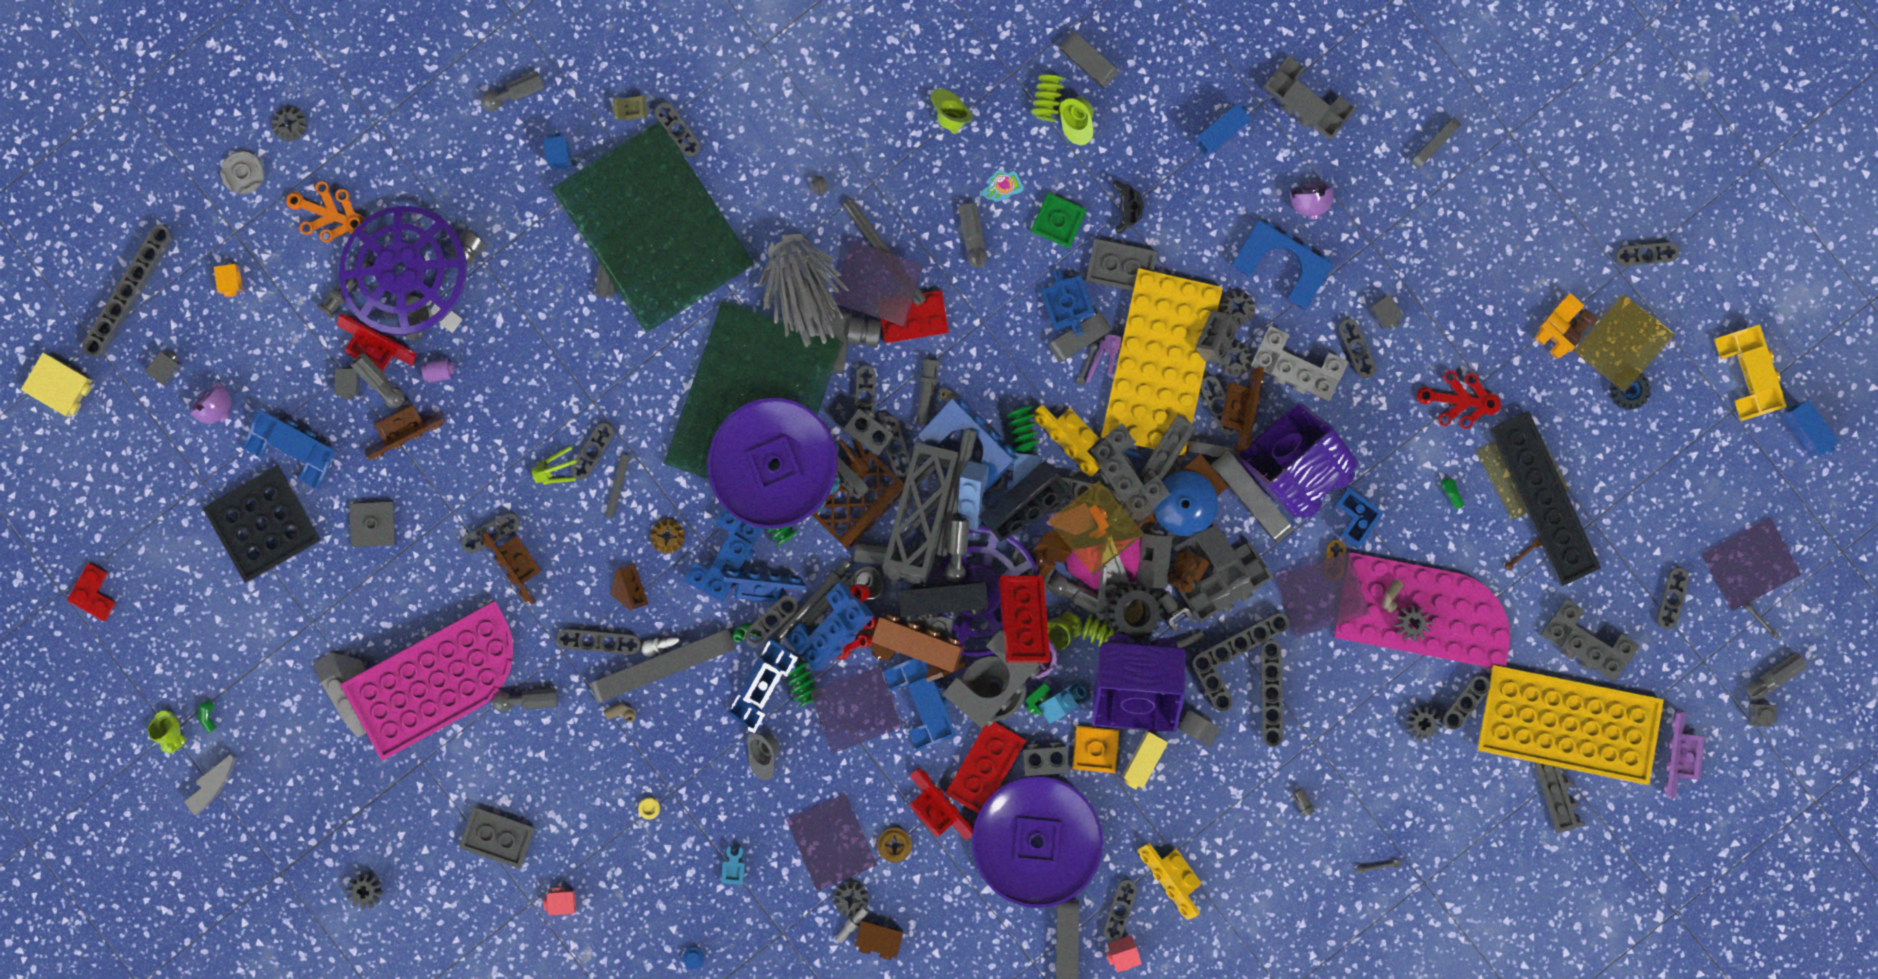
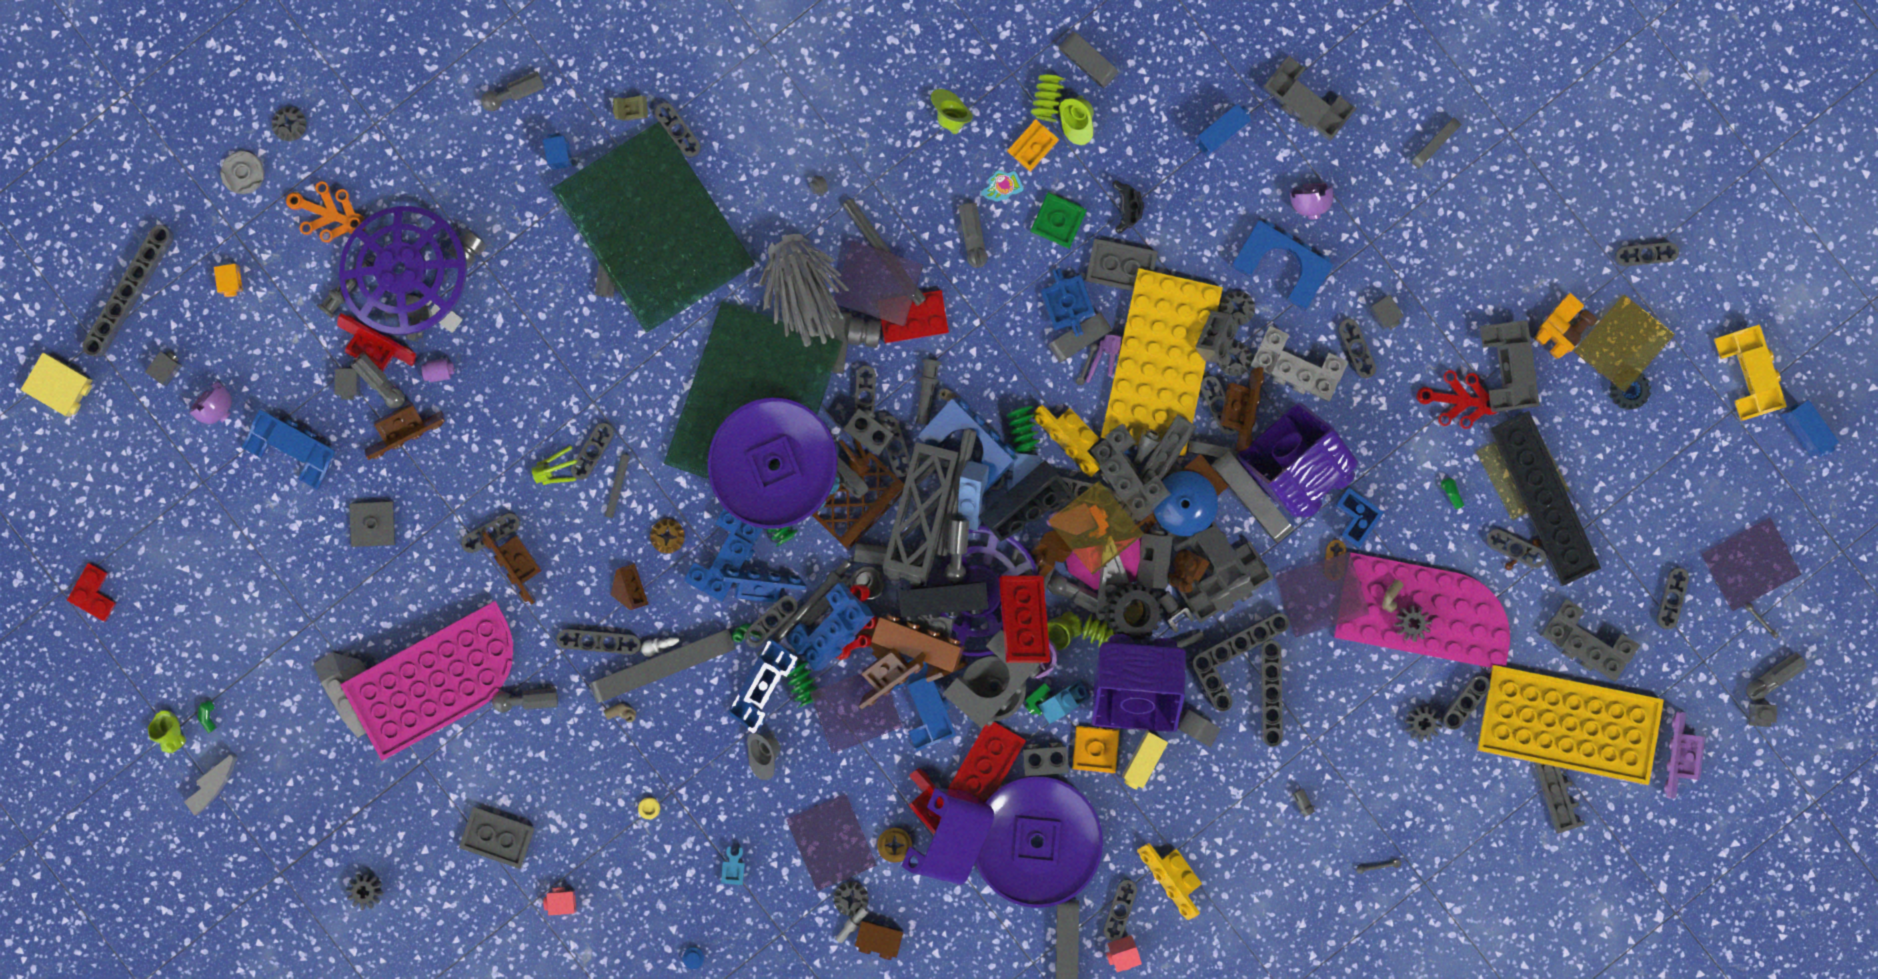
(228, 531): black piece -> none
(886, 673): none -> reddish brown bracket
(957, 837): none -> dark purple windscreen
(1033, 145): none -> light orange plate
(1148, 441): none -> dark grey cone
(1515, 365): none -> dark grey bracket
(1533, 550): none -> dark grey beam

